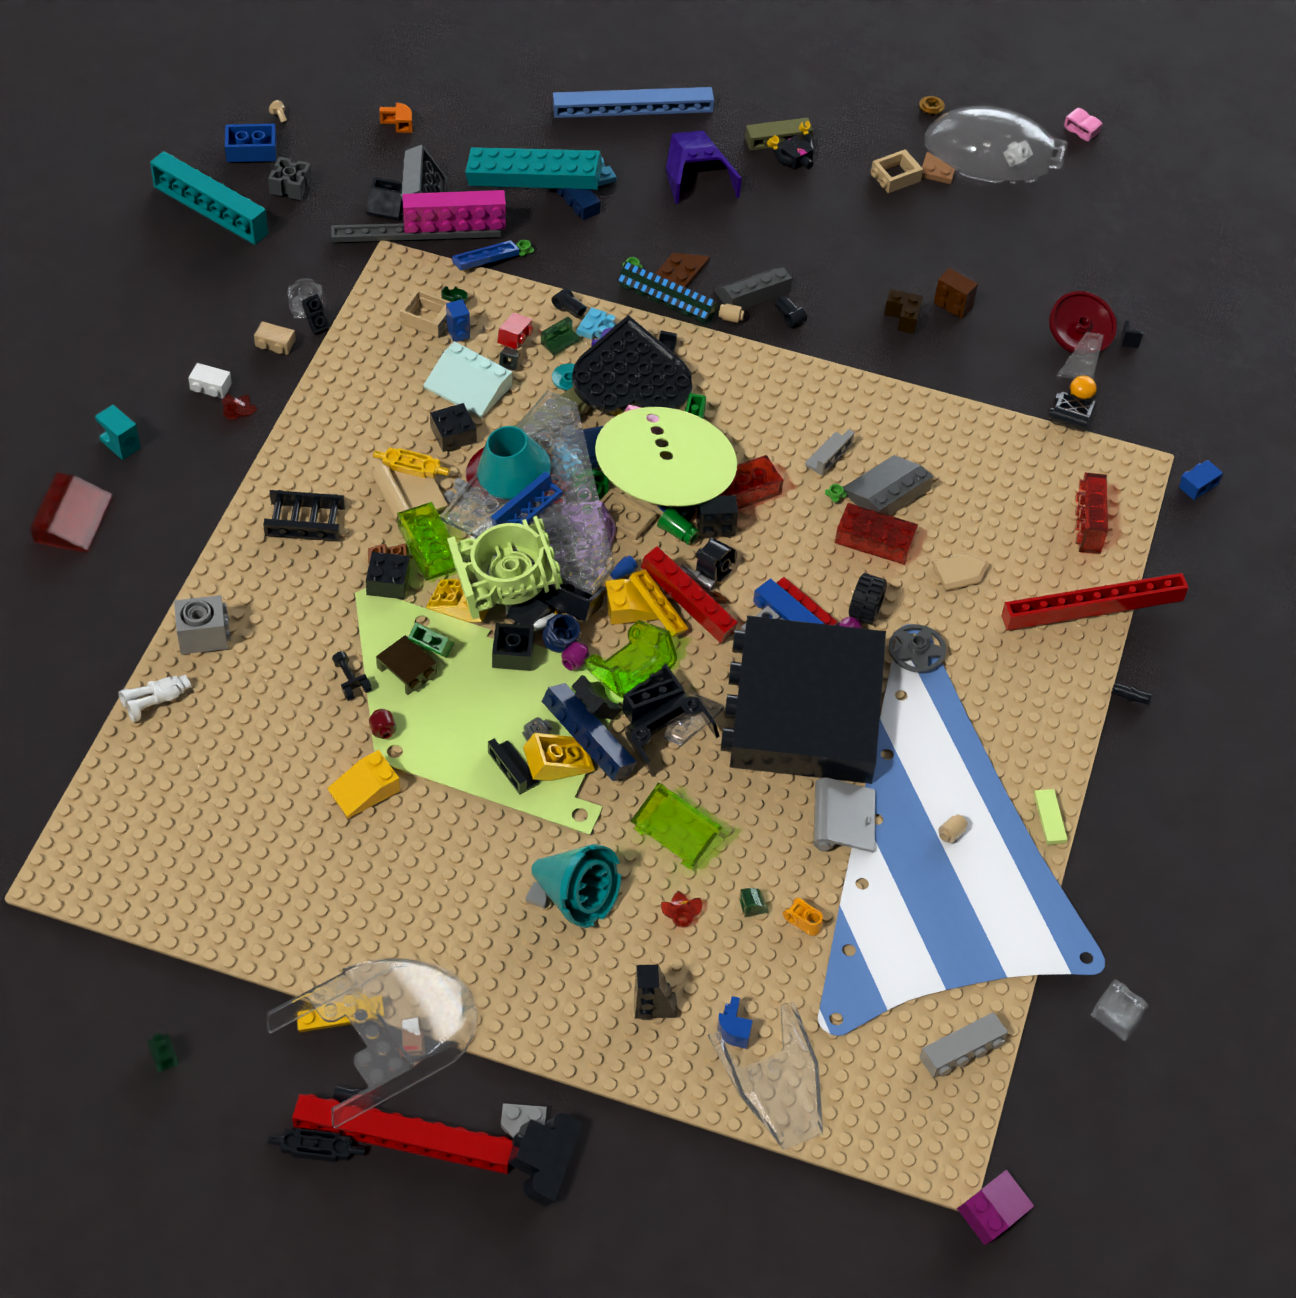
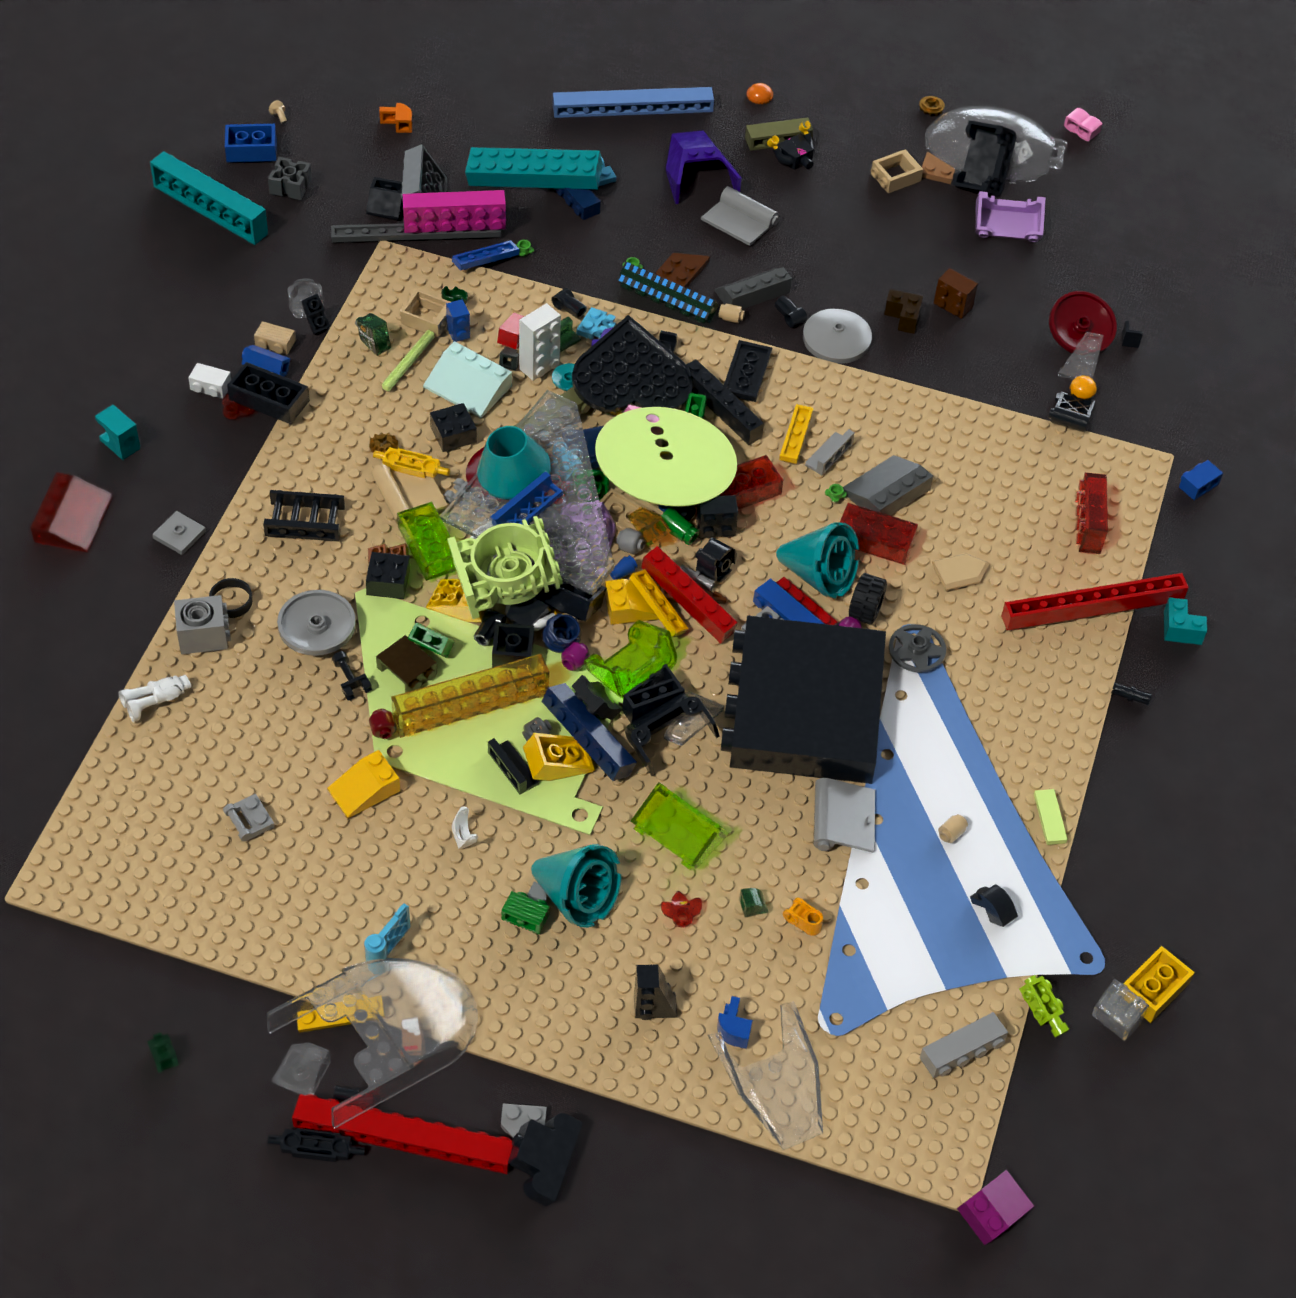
(179, 532): none -> light grey plate
(234, 582): none -> black tyre
(254, 814): none -> light grey plate
(266, 359): none -> blue brick
(268, 393): none -> black brick
(302, 1068): none -> clear slope
(316, 622): none -> light grey dish
(373, 333): none -> clear green torso
(375, 442): none -> pearl gold gear
(380, 945): none -> medium azure piece
(408, 360): none -> yellowish green axle
(461, 822): none -> white helmet
(470, 695): none -> clear yellow brick
(487, 628): none -> black piece
(525, 912): none -> green brick
(539, 342): none -> white brick
(631, 541): none -> light grey head
(649, 524): none -> clear yellow slope
(725, 404): none -> black brick
(741, 216): none -> light grey door
(747, 370): none -> black plate
(760, 93): none -> orange hat
(796, 434): none -> yellow plate
(823, 558): none -> teal cone
(837, 335): none -> light grey dish
(986, 158): none -> black windscreen
(996, 903): none -> black brick
(1009, 218): none -> lavender windscreen
(1044, 1005): none -> lime brick
(1159, 981): none -> yellow brick
(1180, 625): none -> teal brick

